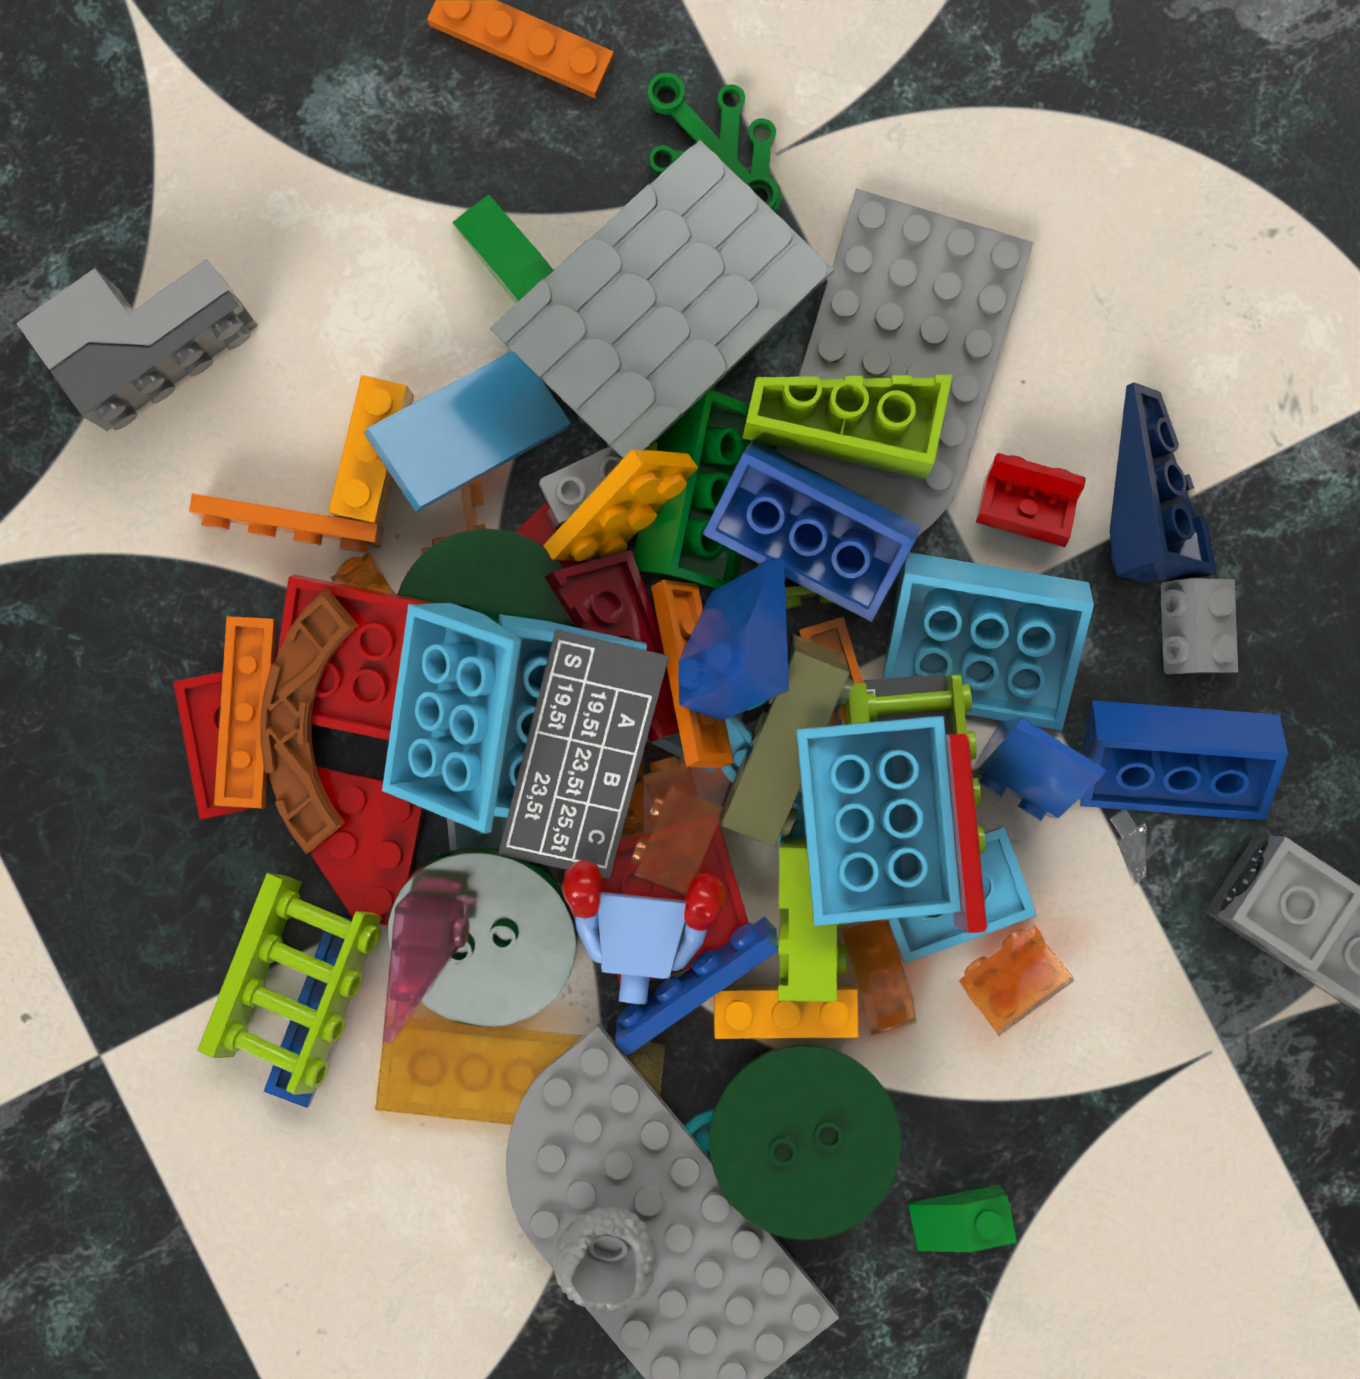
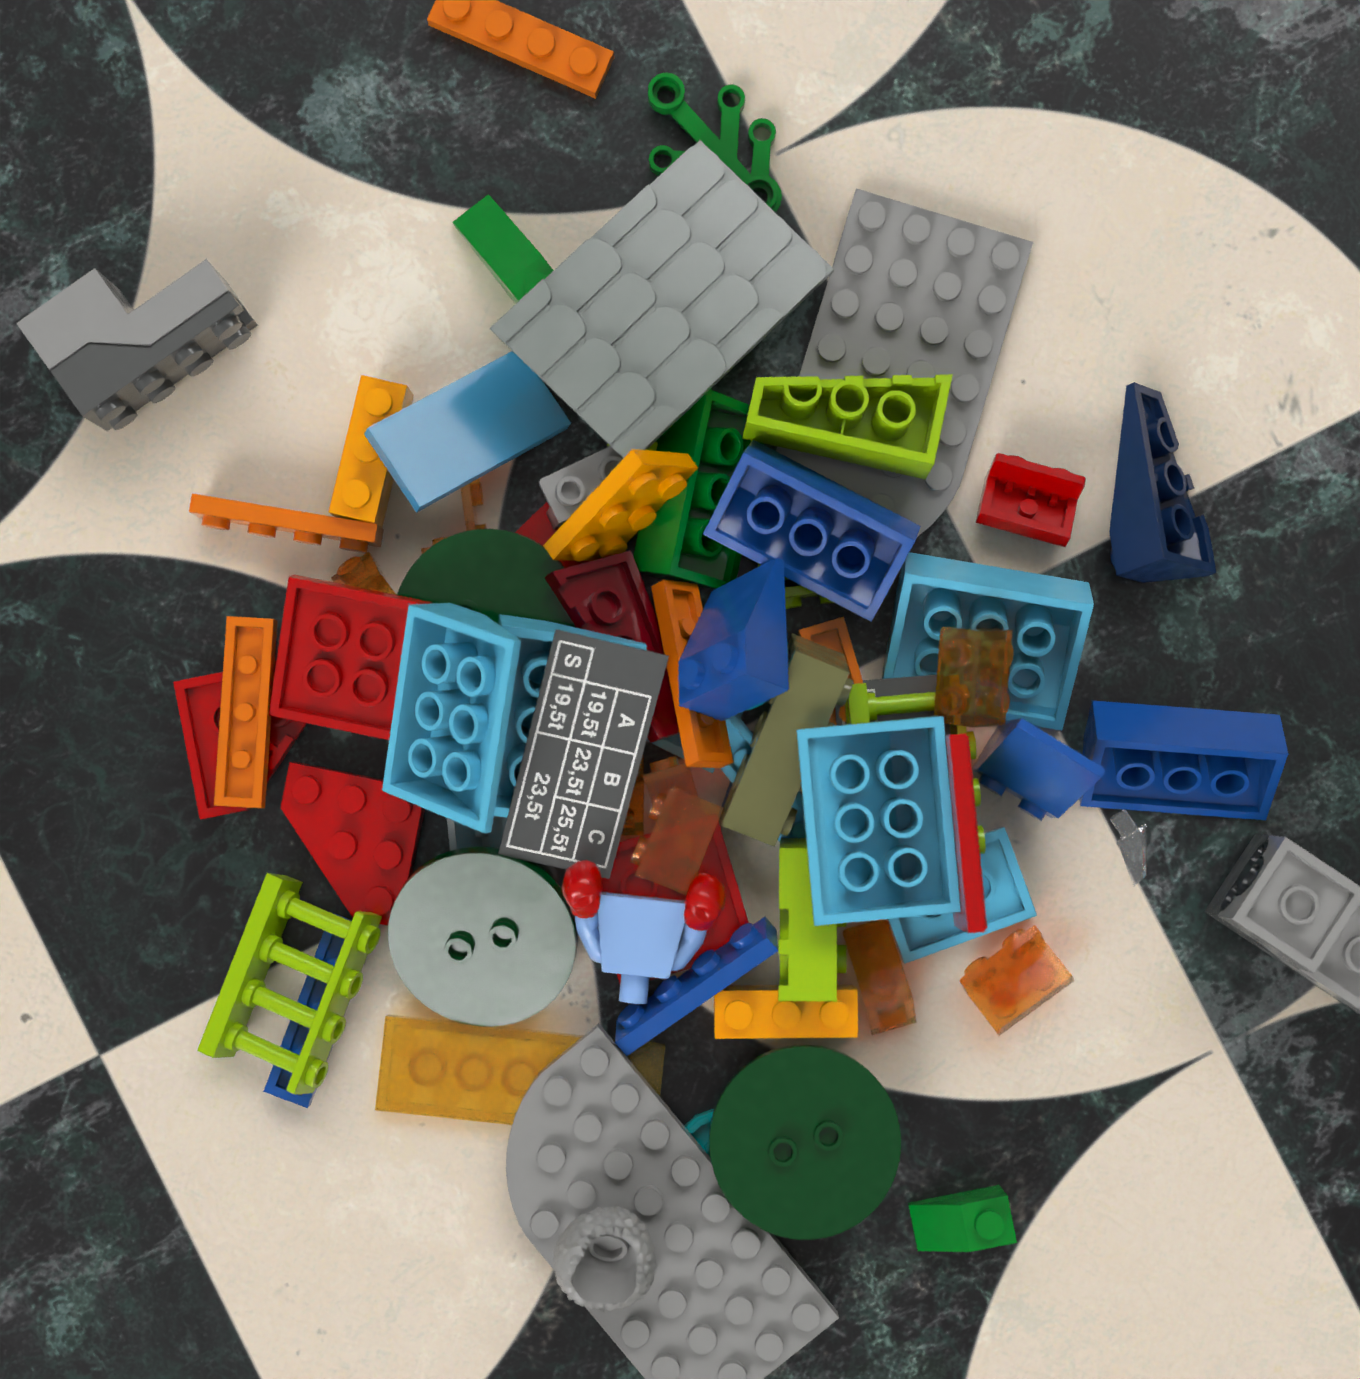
(288, 719): dark orange tile -> none
(423, 943): clear pink slope -> none
(973, 676): none -> clear orange bracket
(1199, 626): light grey bracket -> none

